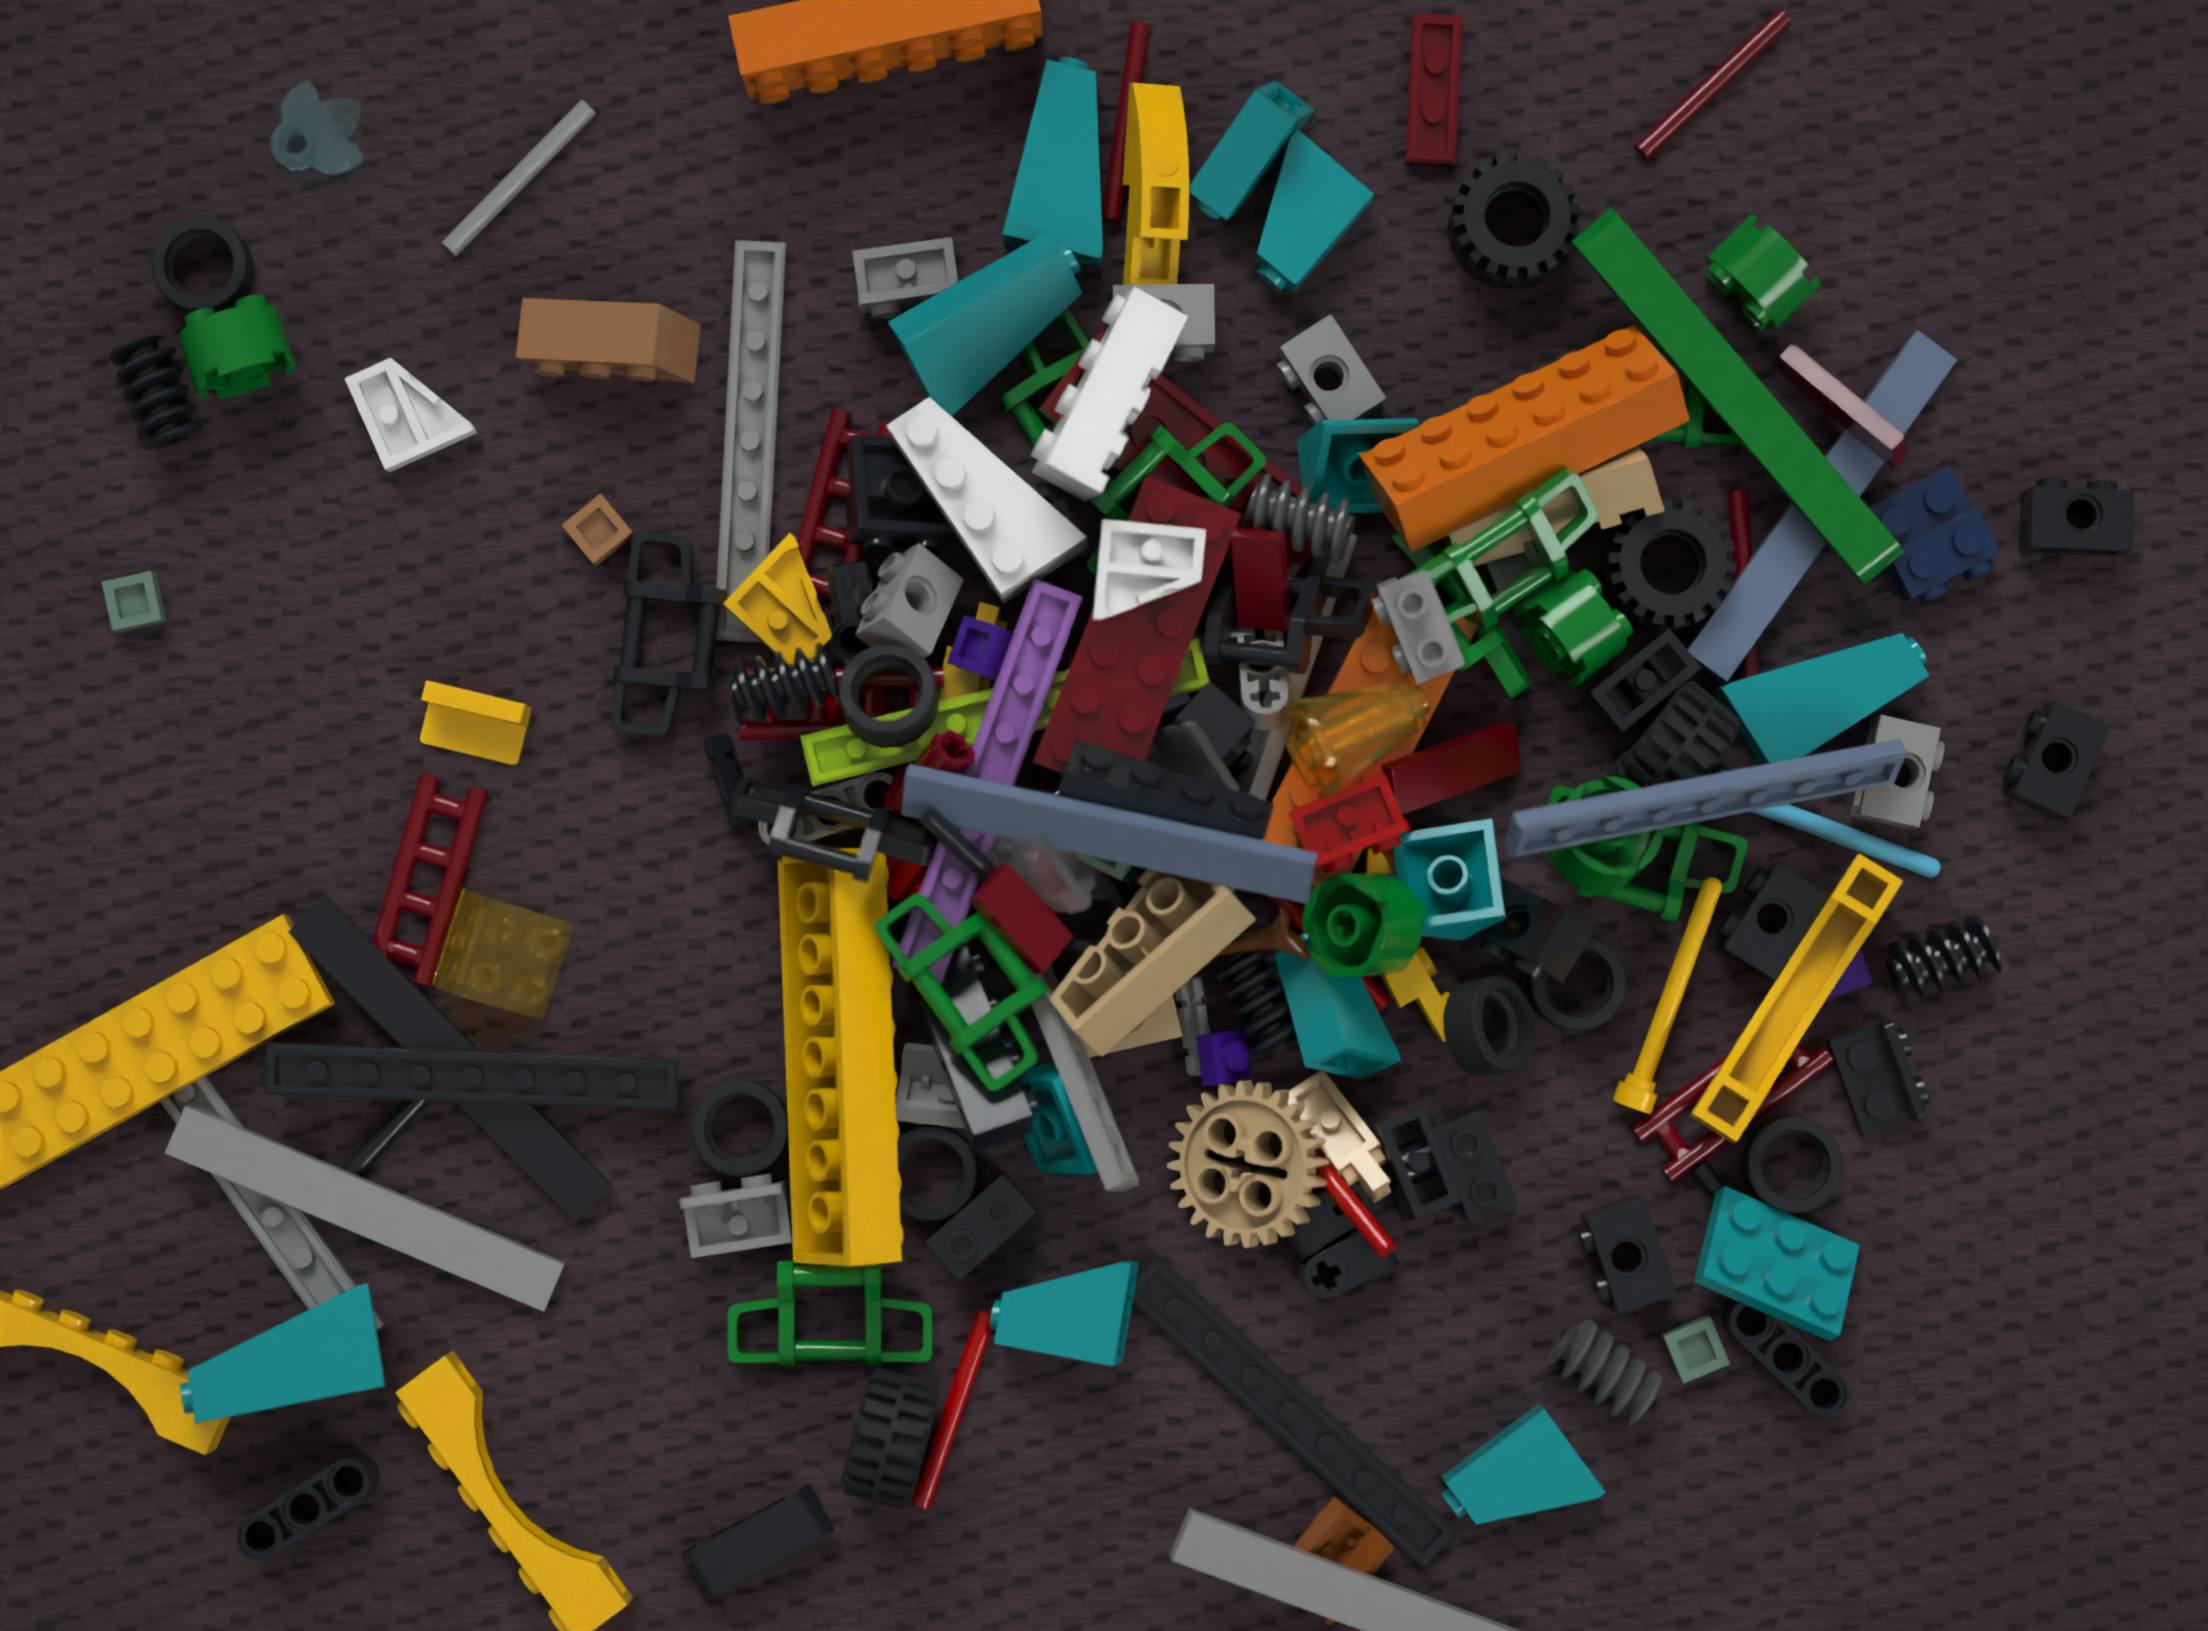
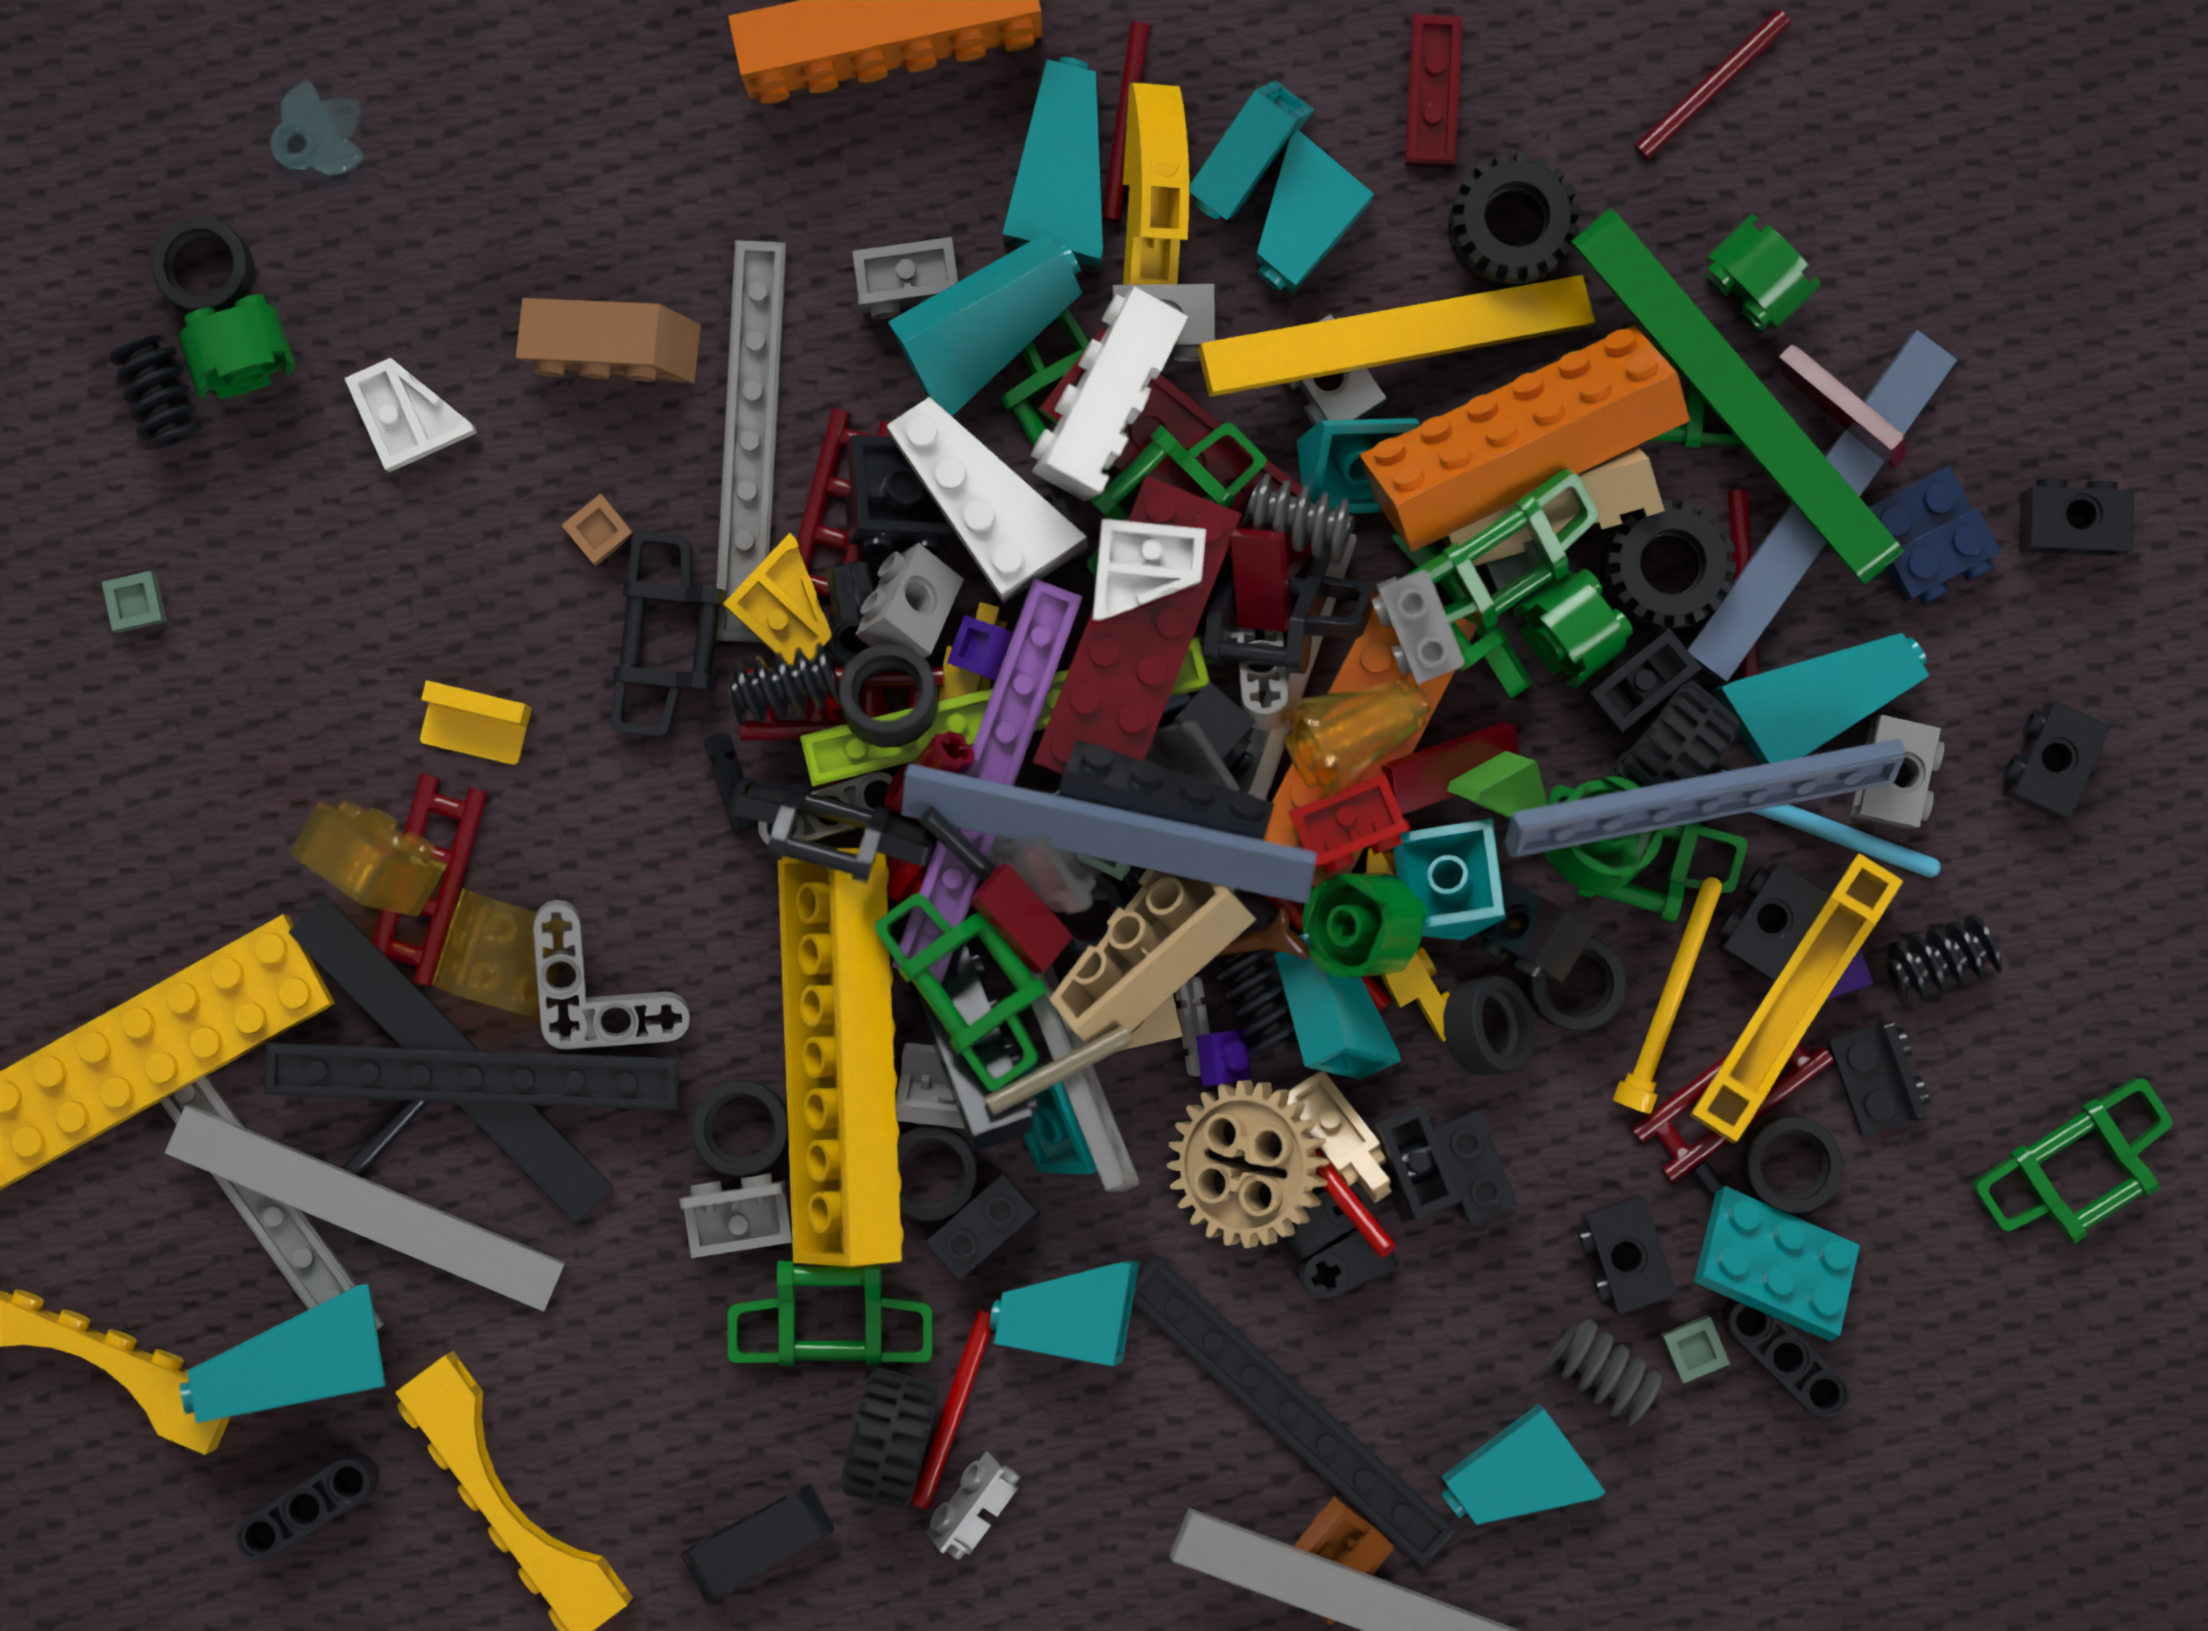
(369, 857): none -> clear yellow brick
(518, 177): light grey bar -> none
(590, 1009): none -> light grey beam
(956, 1523): none -> light grey hinge
(1058, 1070): none -> dark tan bar
(1395, 335): none -> yellow tile
(1502, 785): none -> bright green slope
(2093, 1116): none -> green bar

